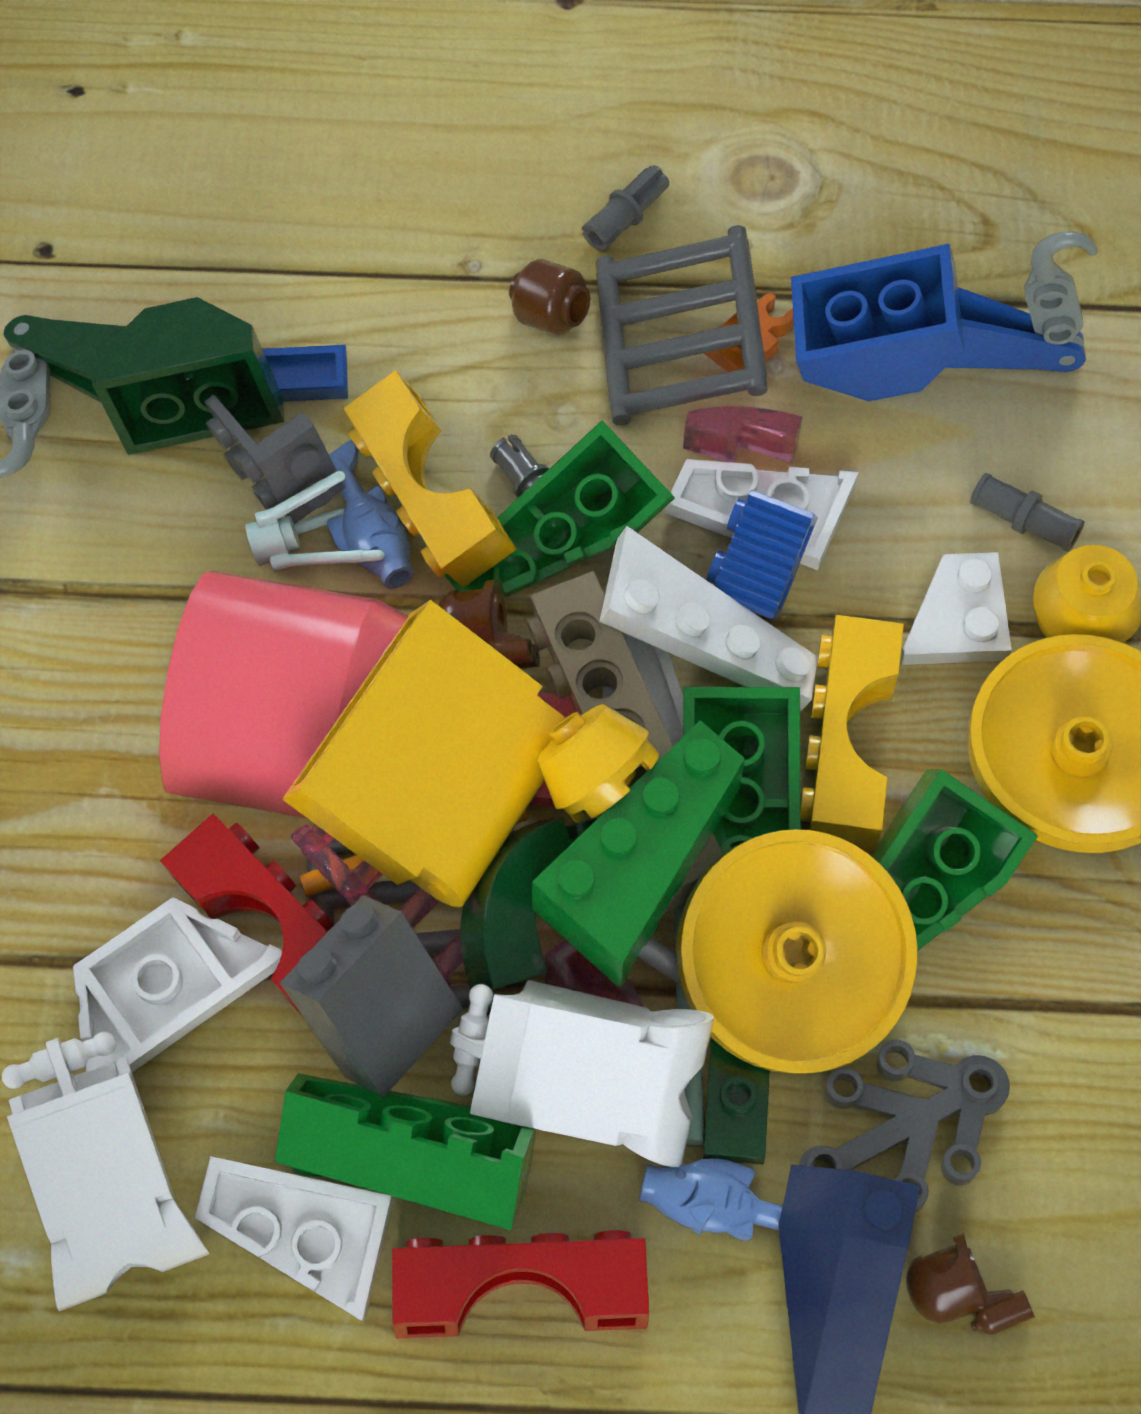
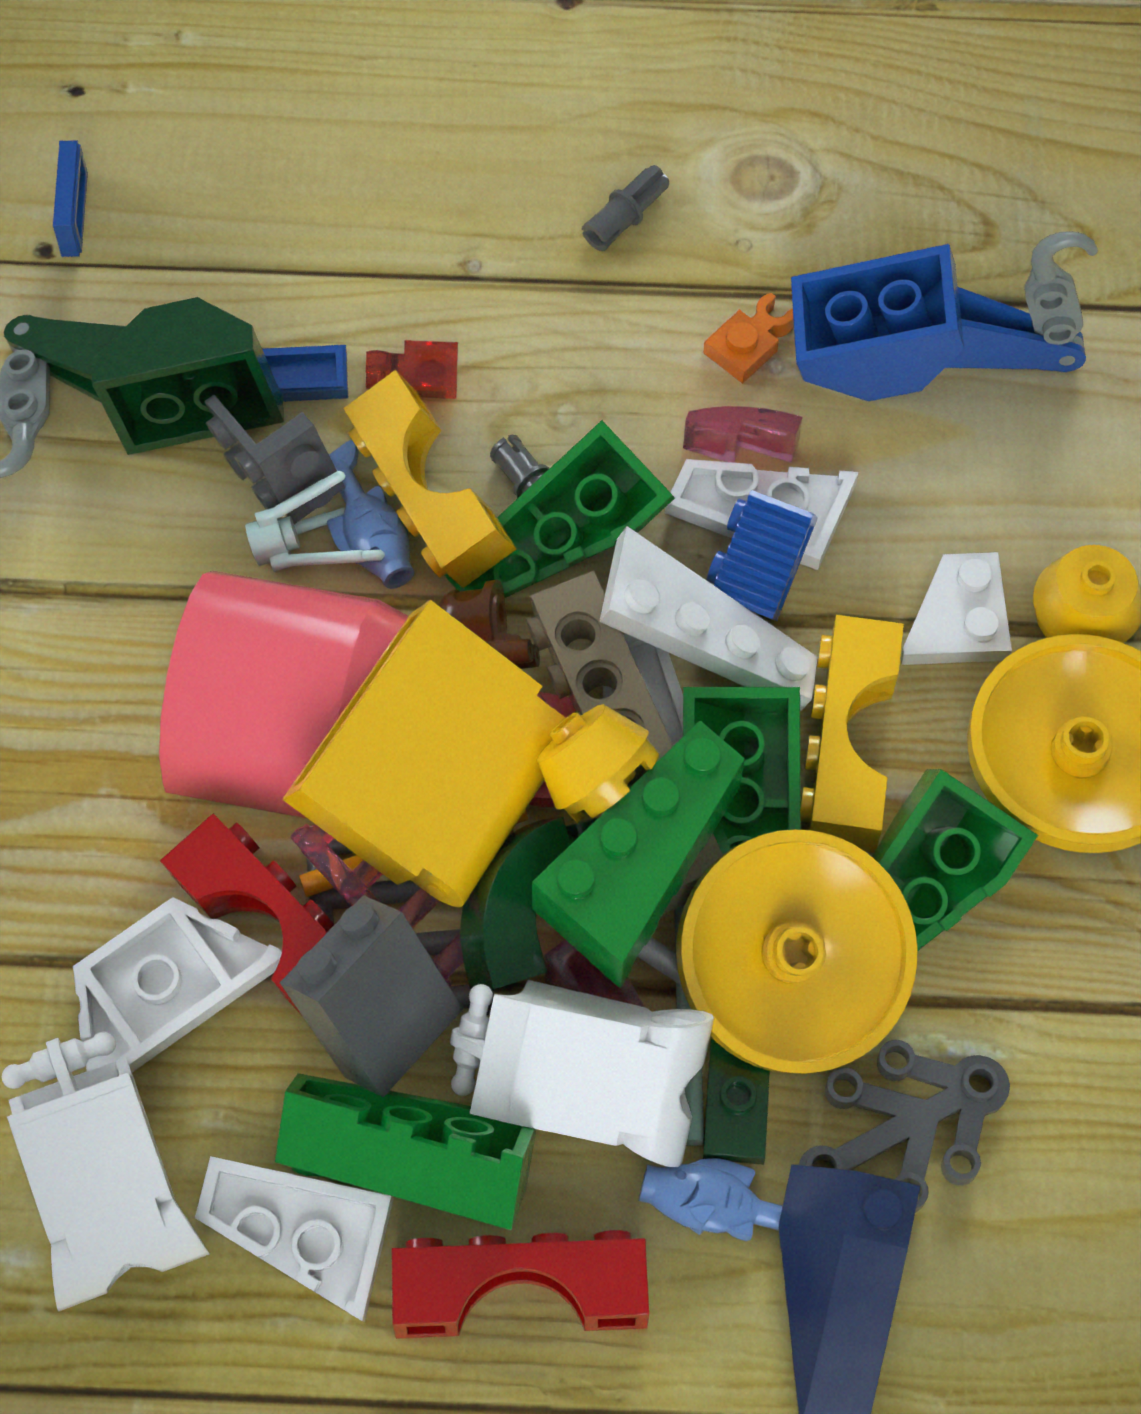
(70, 198): none -> blue tile
(425, 365): none -> clear red plate
(549, 297): reddish brown head -> none
(745, 333): dark grey bar -> none
(951, 1287): reddish brown piece -> none
(1027, 512): dark grey pin -> none

